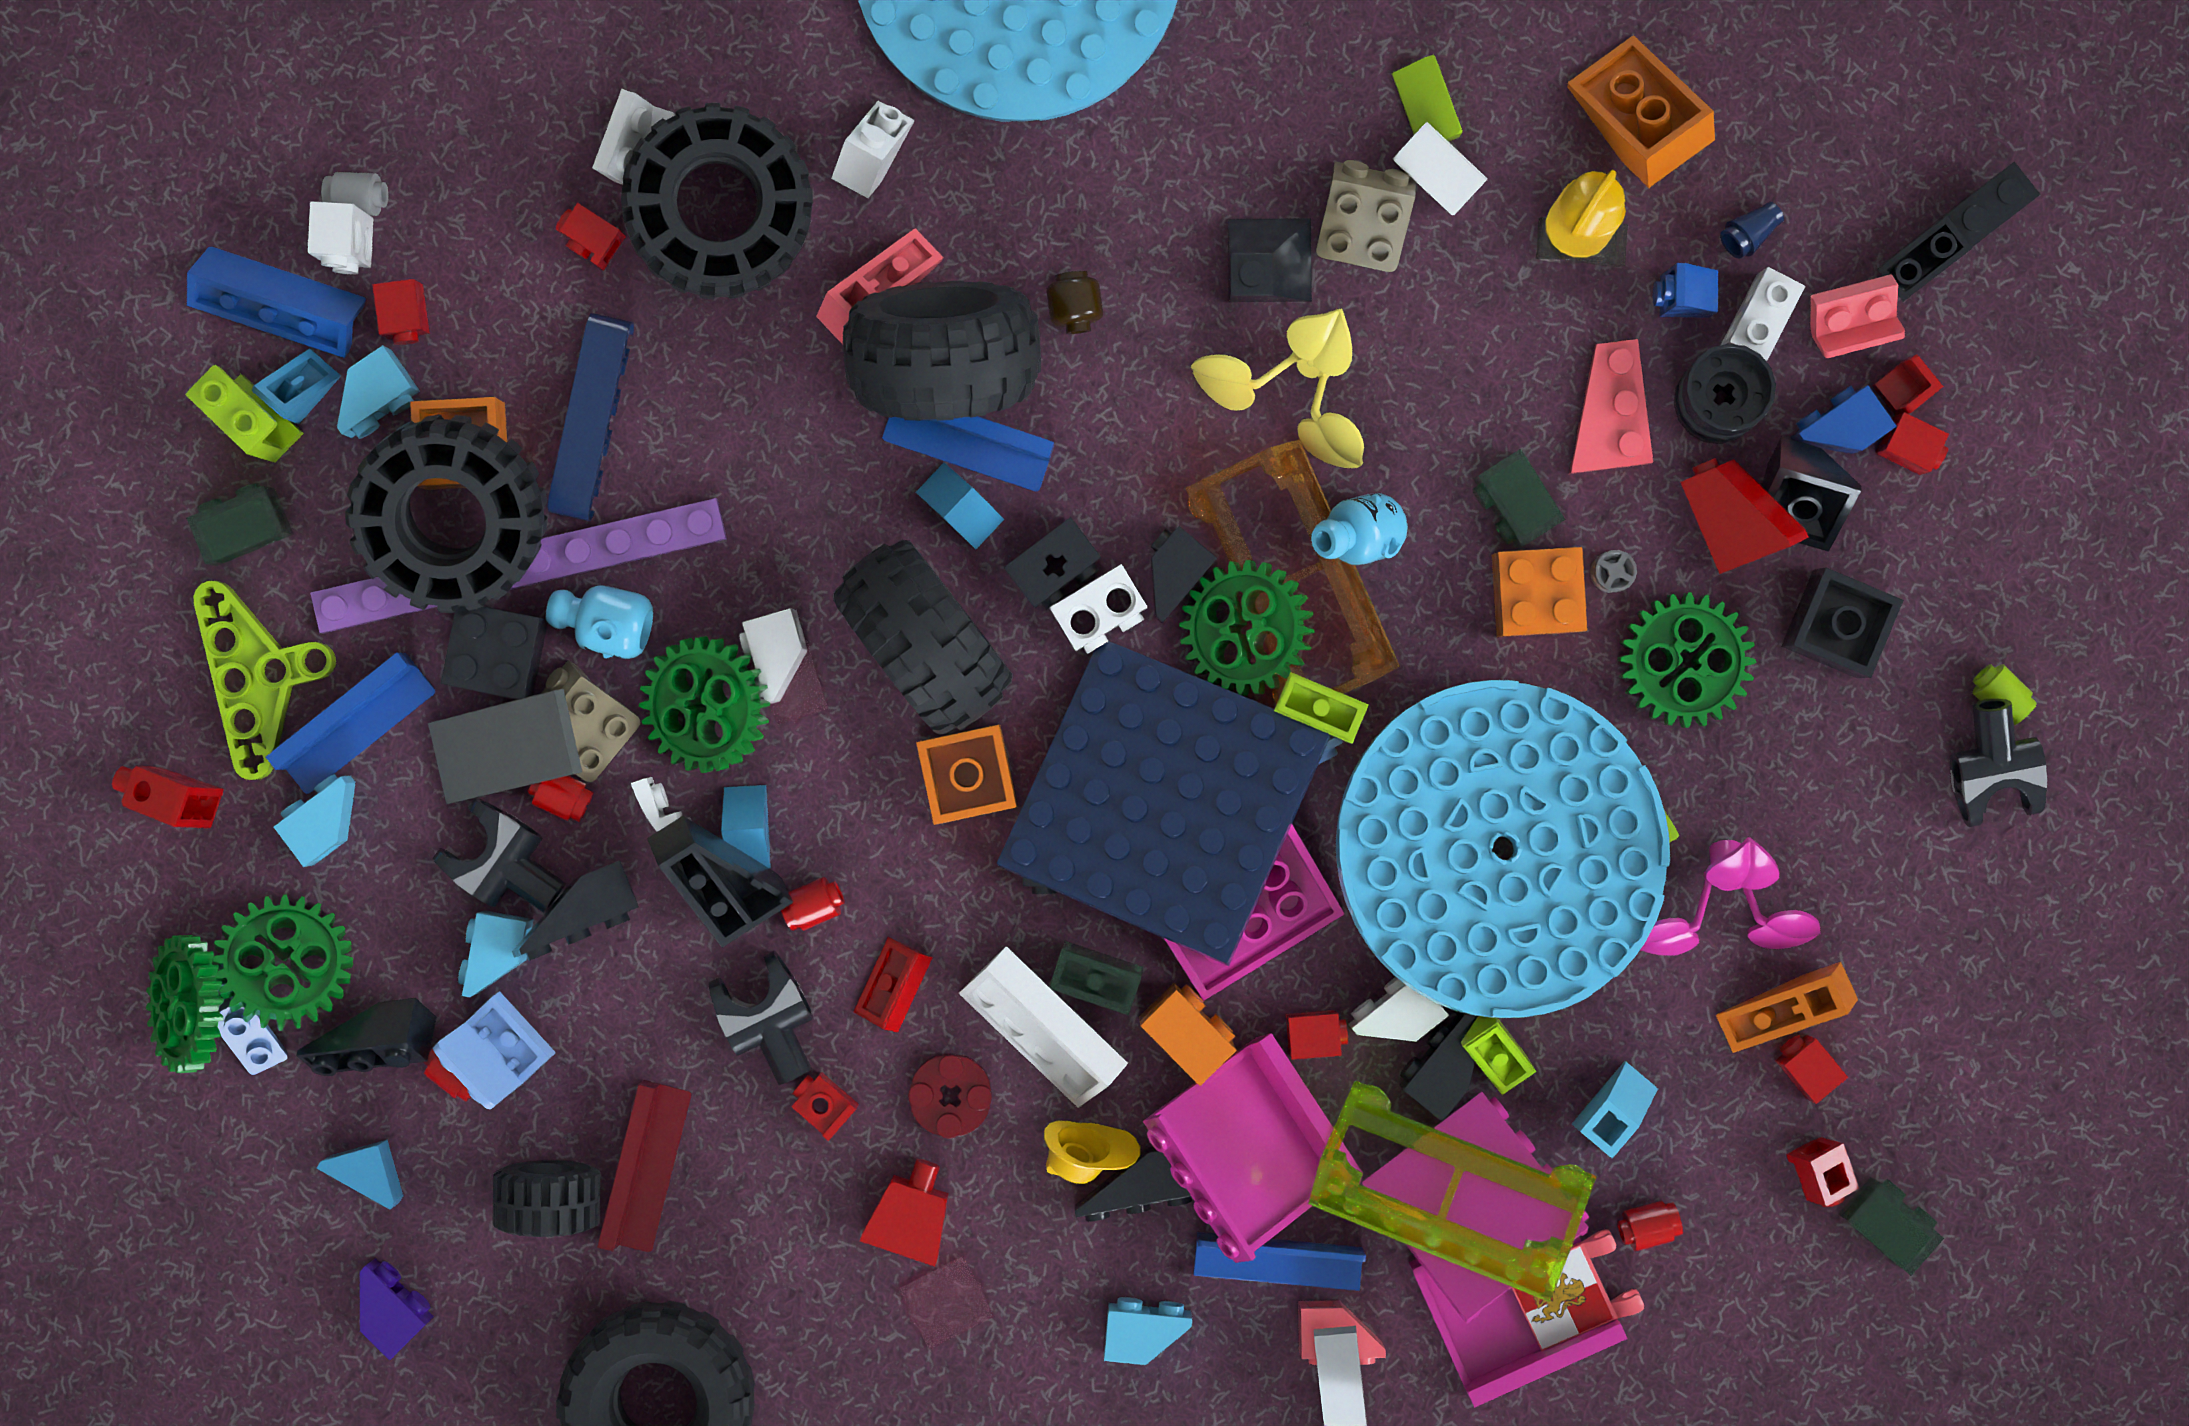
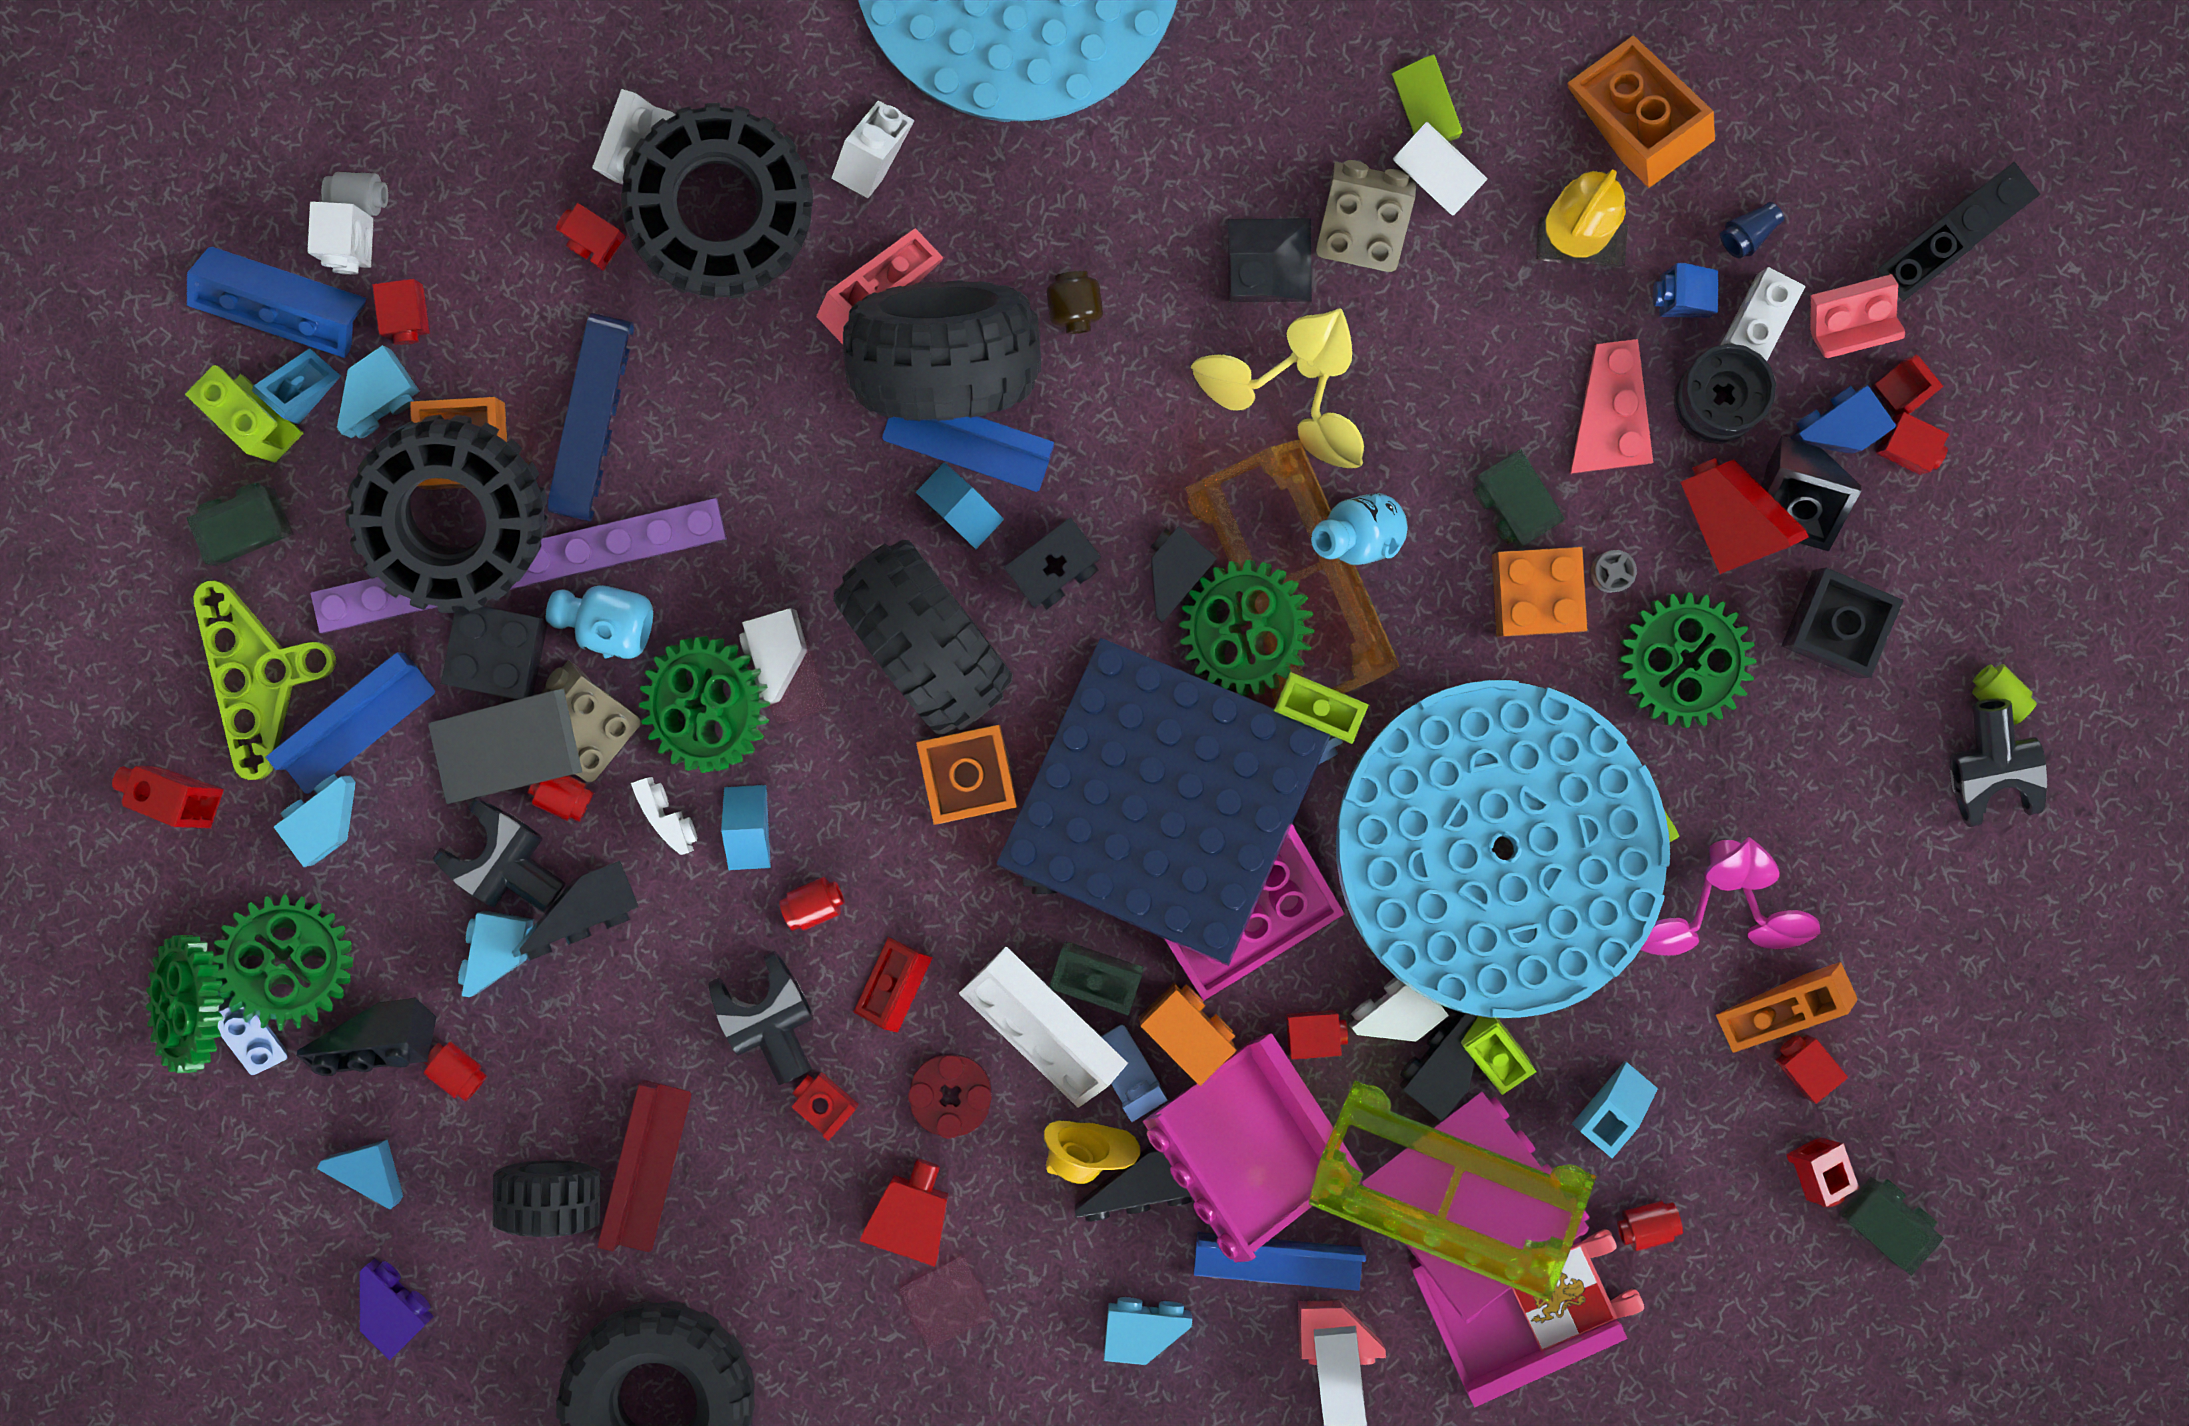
(493, 1051): light blue bracket -> none
(718, 880): black wedge -> none
(1093, 600): white brick -> none
(1136, 1082): none -> medium blue bracket

